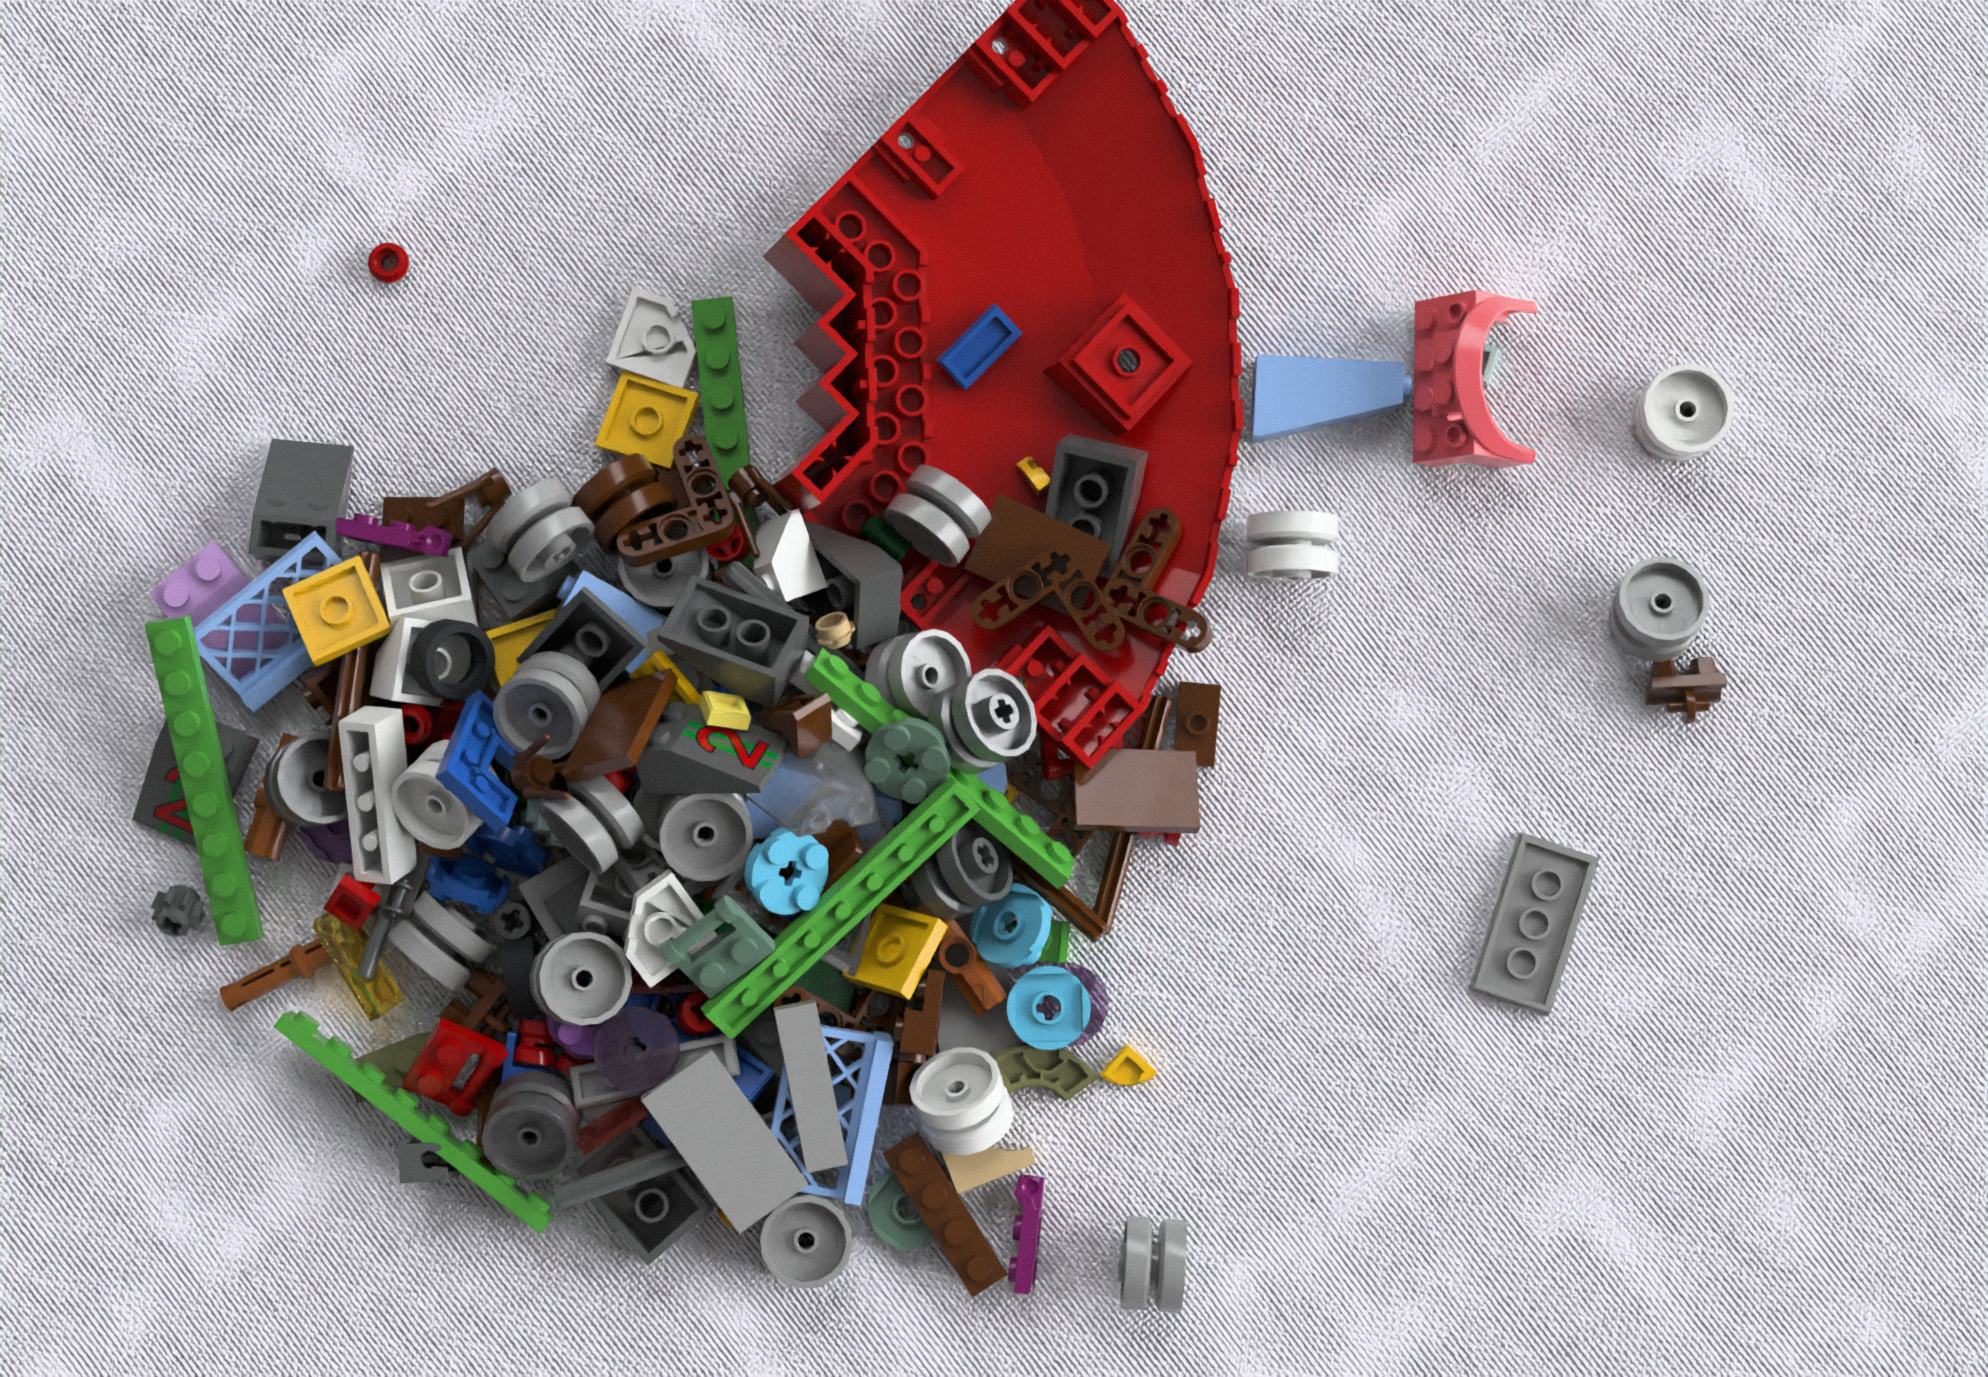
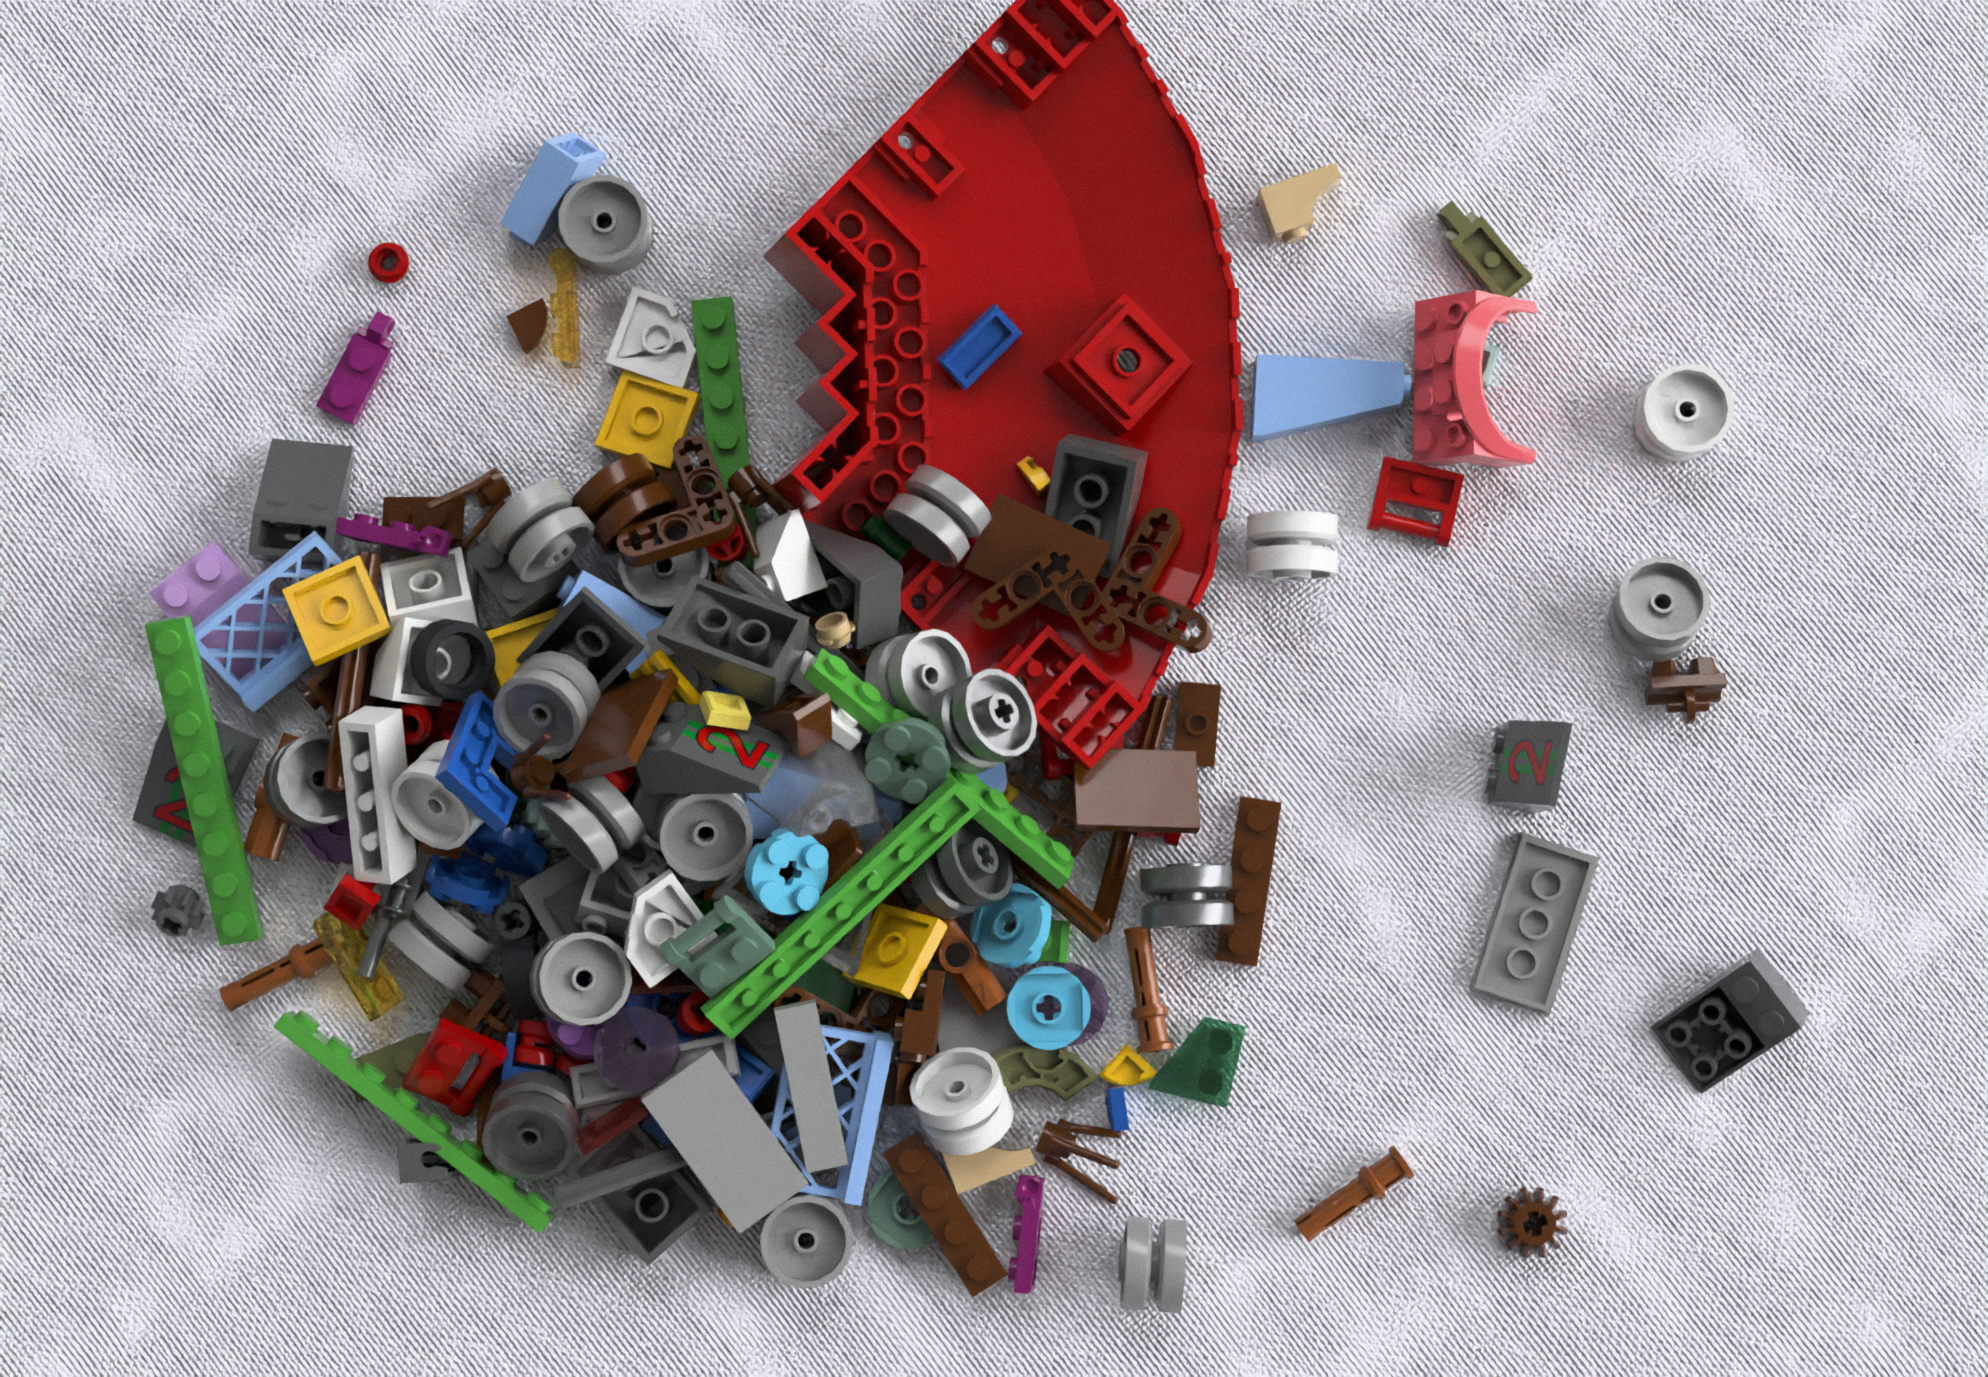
(358, 370): none -> magenta hinge
(530, 324): none -> reddish brown tile
(553, 173): none -> light blue slope
(566, 307): none -> clear yellow plate
(602, 200): none -> light grey wheel
(1058, 1143): none -> reddish brown plant
(1116, 1108): none -> blue tile
(1149, 1010): none -> dark orange pin
(1186, 896): none -> flat silver wheel
(1203, 1063): none -> clear green wing
(1251, 874): none -> reddish brown plate
(1290, 202): none -> tan arch
(1369, 1184): none -> dark orange pin
(1418, 488): none -> red plate
(1483, 251): none -> olive hinge
(1519, 1215): none -> reddish brown gear
(1528, 765): none -> dark grey slope
(1731, 1021): none -> dark grey slope

